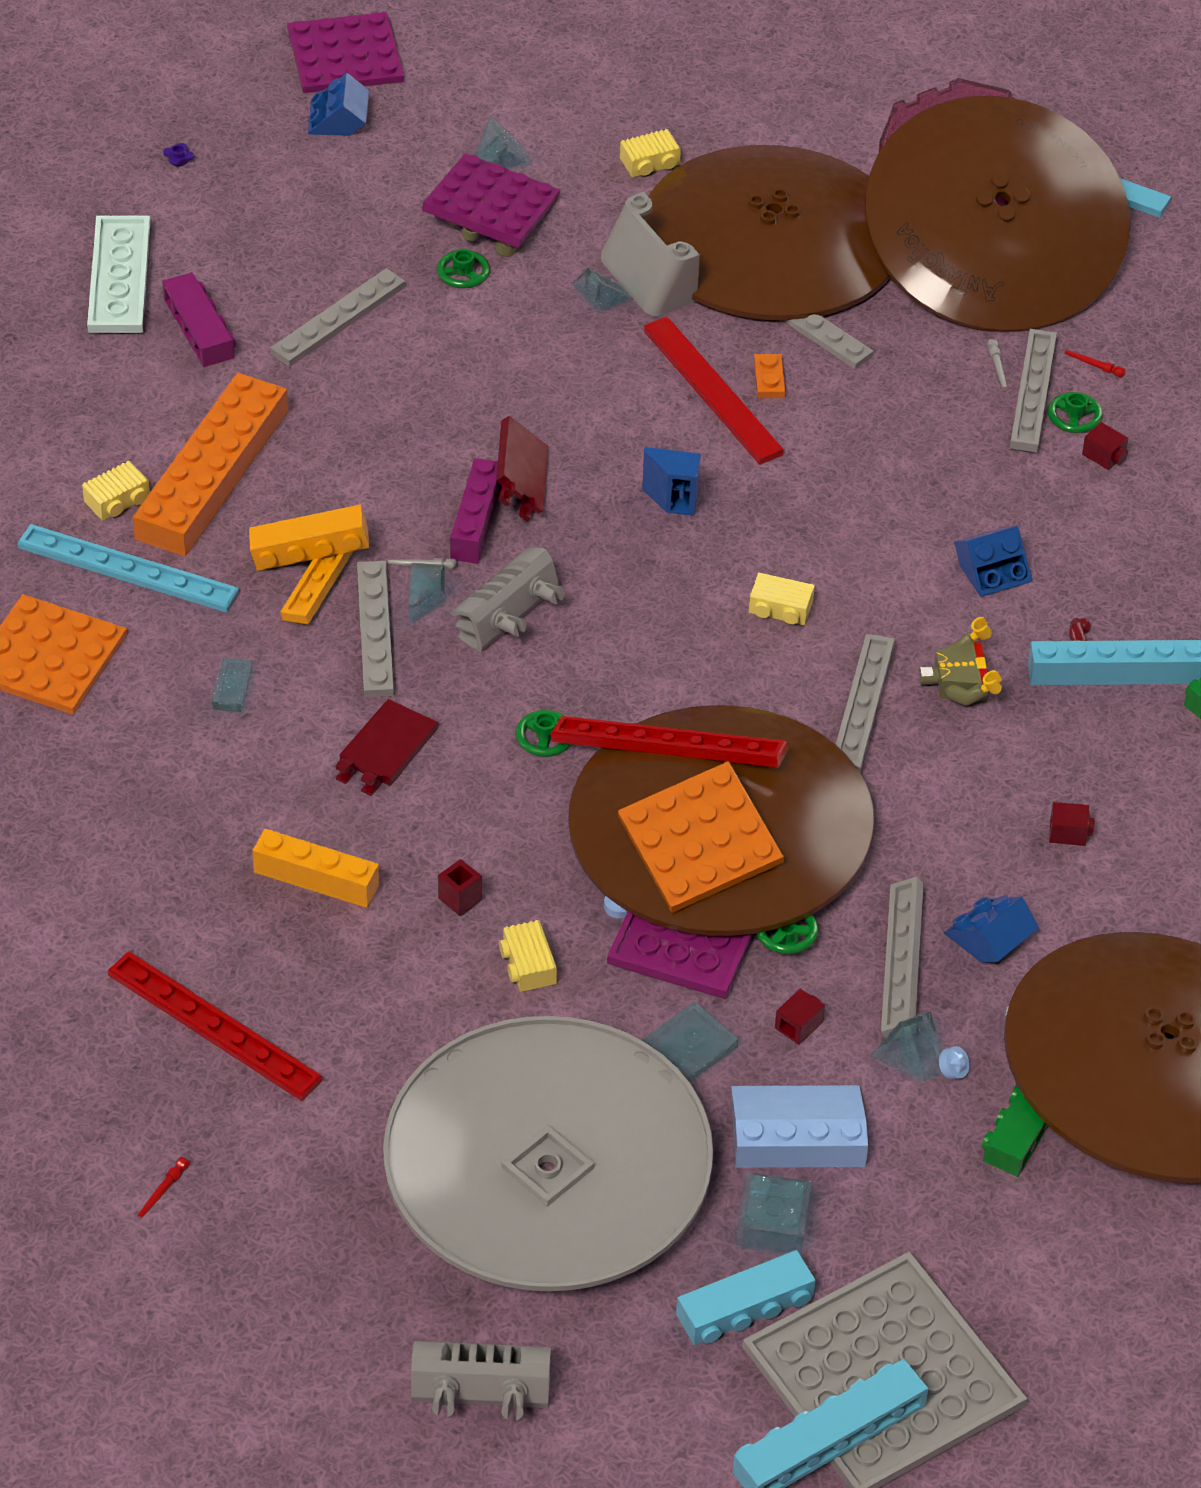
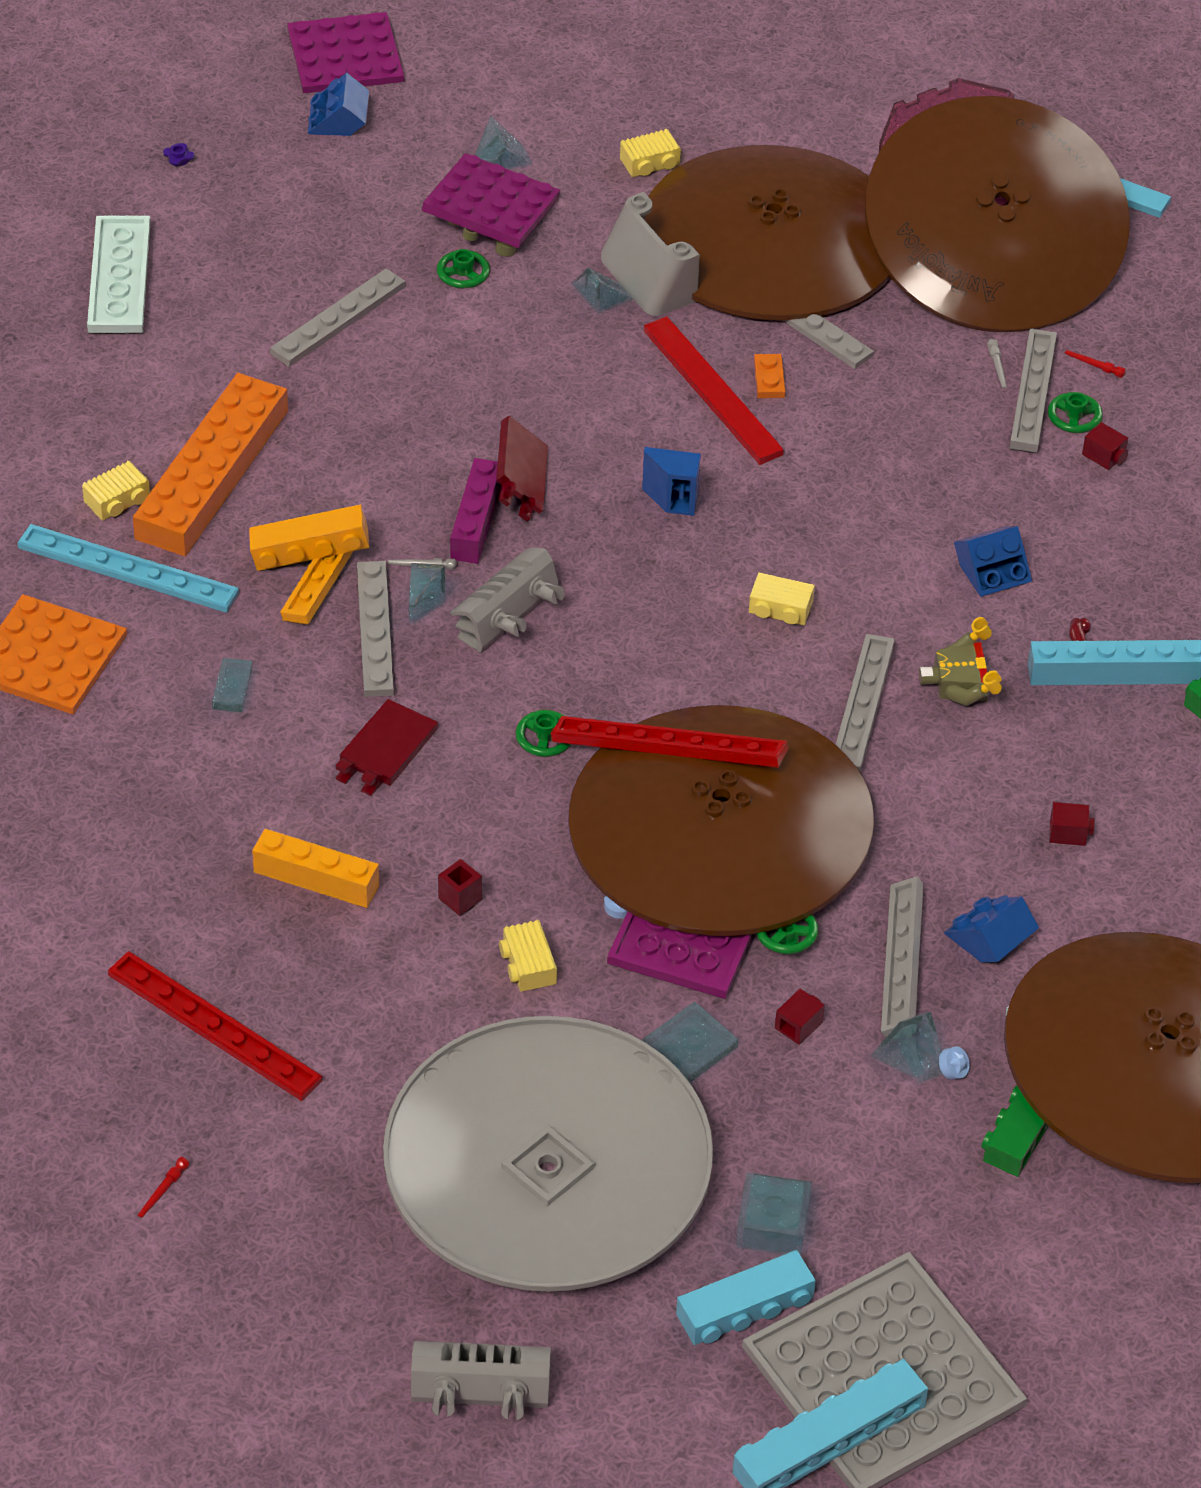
(199, 319): magenta brick -> none
(700, 837): orange plate -> none
(799, 1126): light blue slope -> none

